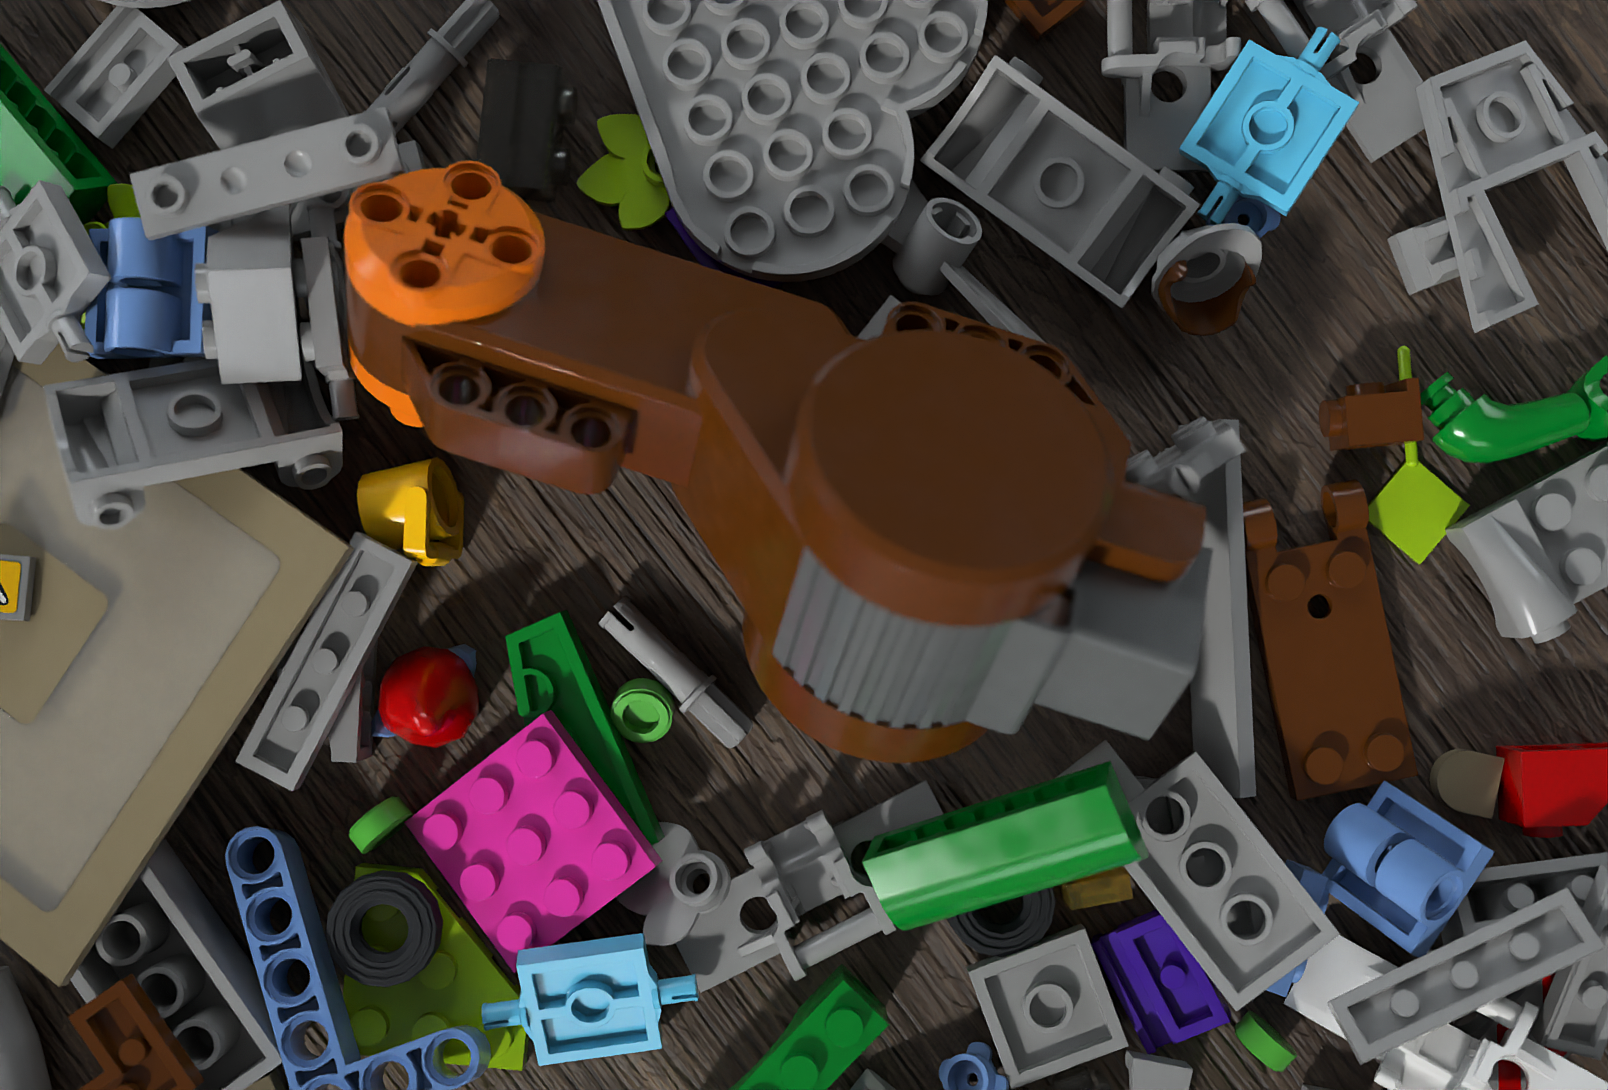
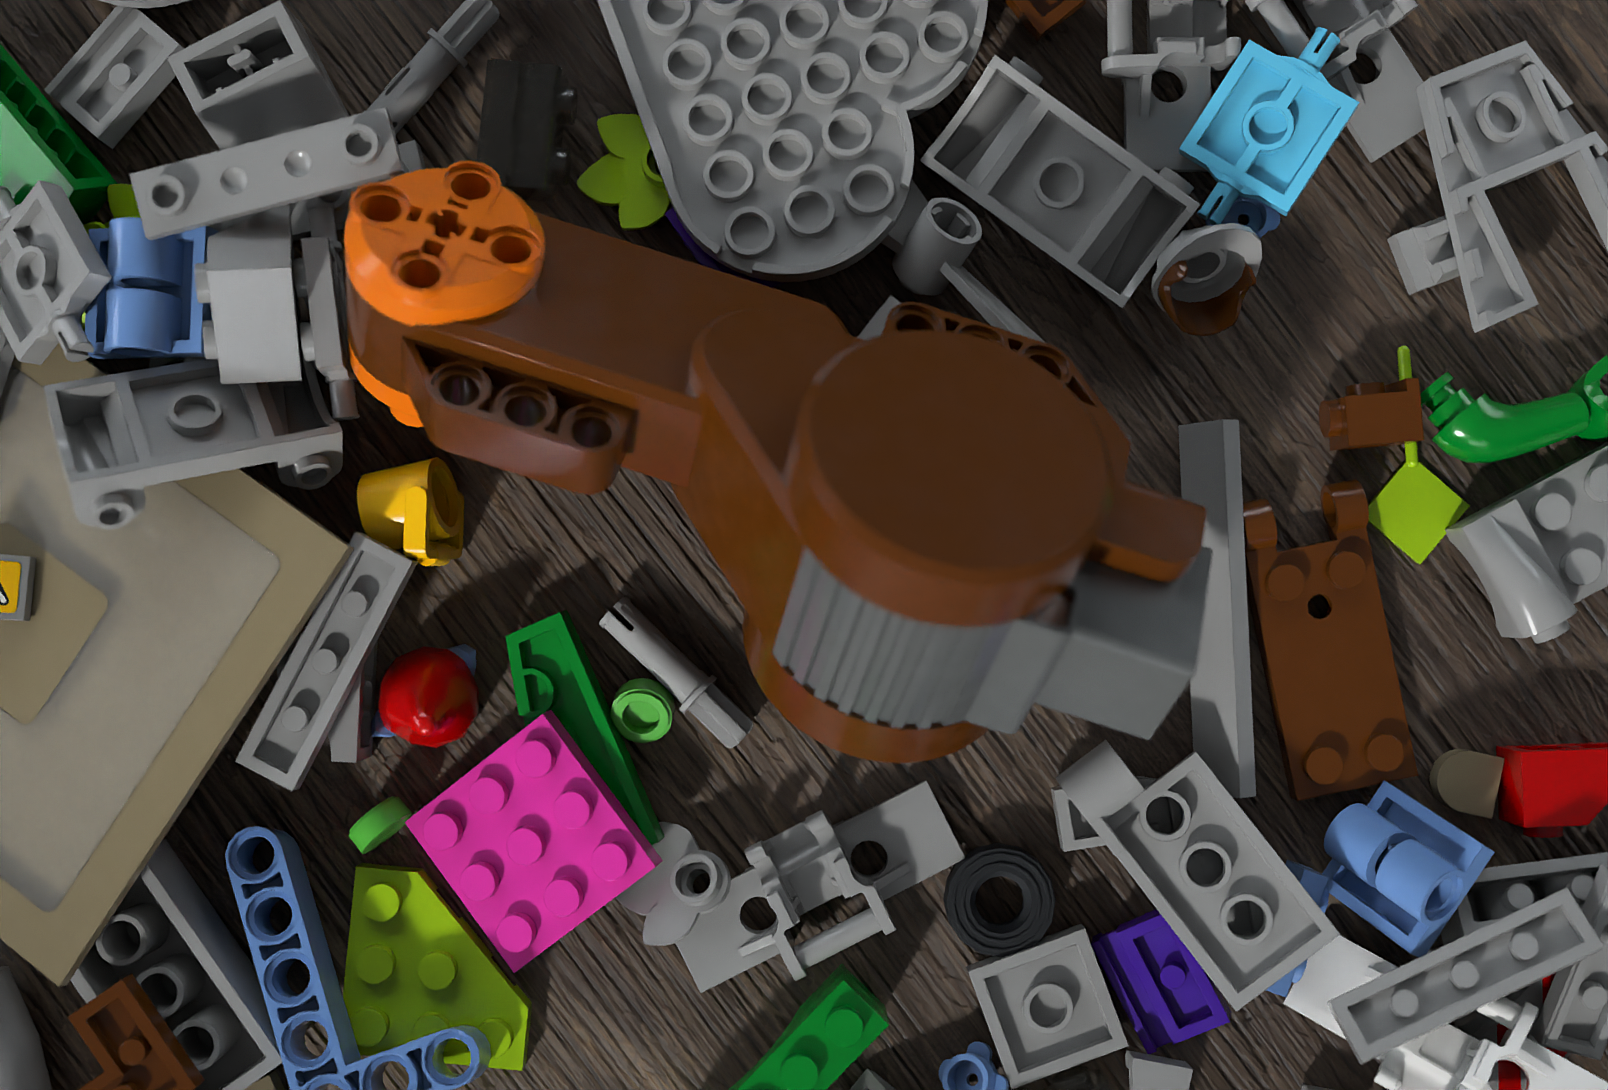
(347, 940): black tyre -> none
(589, 999): medium azure plate -> none
(1004, 848): green brick -> none
(1097, 889): clear yellow plate -> none
(1196, 452): light grey plate -> none
(1264, 1042): bright green tile -> none

